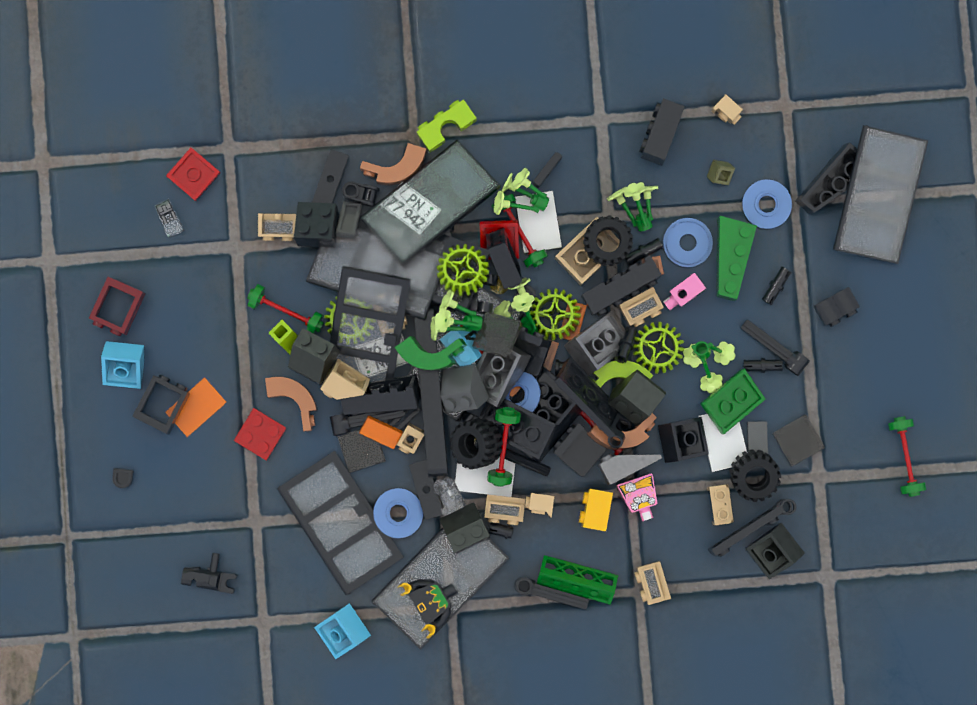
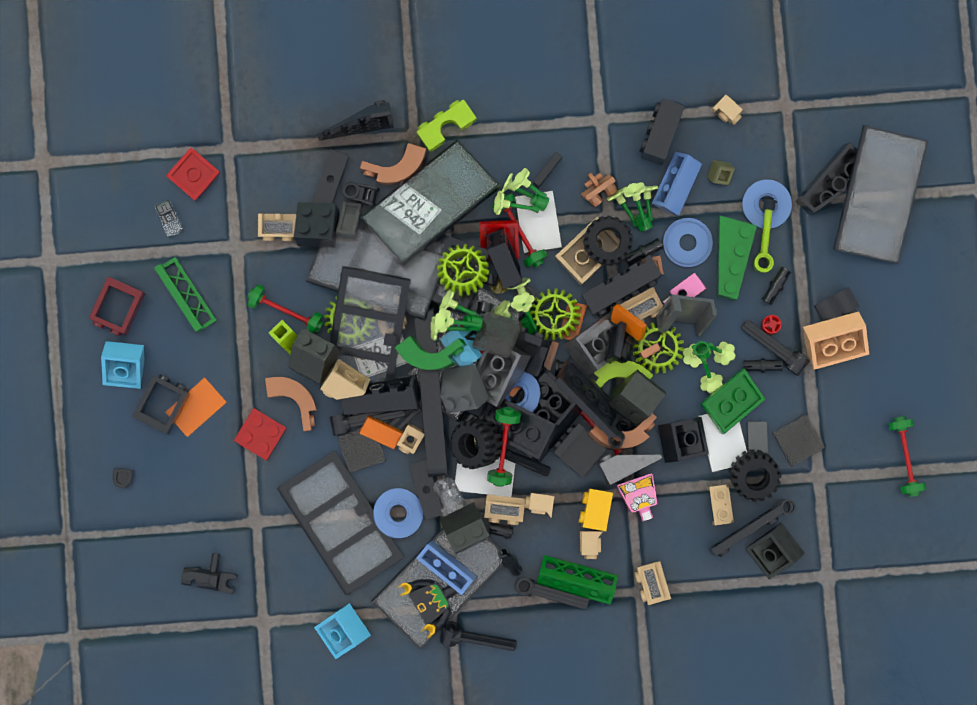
(180, 300): none -> green fence
(370, 119): none -> black slope
(446, 567): none -> medium blue brick
(453, 633): none -> black axle
(509, 561): none -> black pin
(590, 544): none -> tan window
(606, 184): none -> nougat hips
(615, 342): none -> black tile
(634, 327): none -> orange tile
(649, 351): none -> nougat tile
(677, 183): none -> medium blue brick
(688, 310): none -> dark grey panel
(769, 206): none -> lime piece
(774, 324): none -> red wheel
(836, 340): none -> light nougat brick

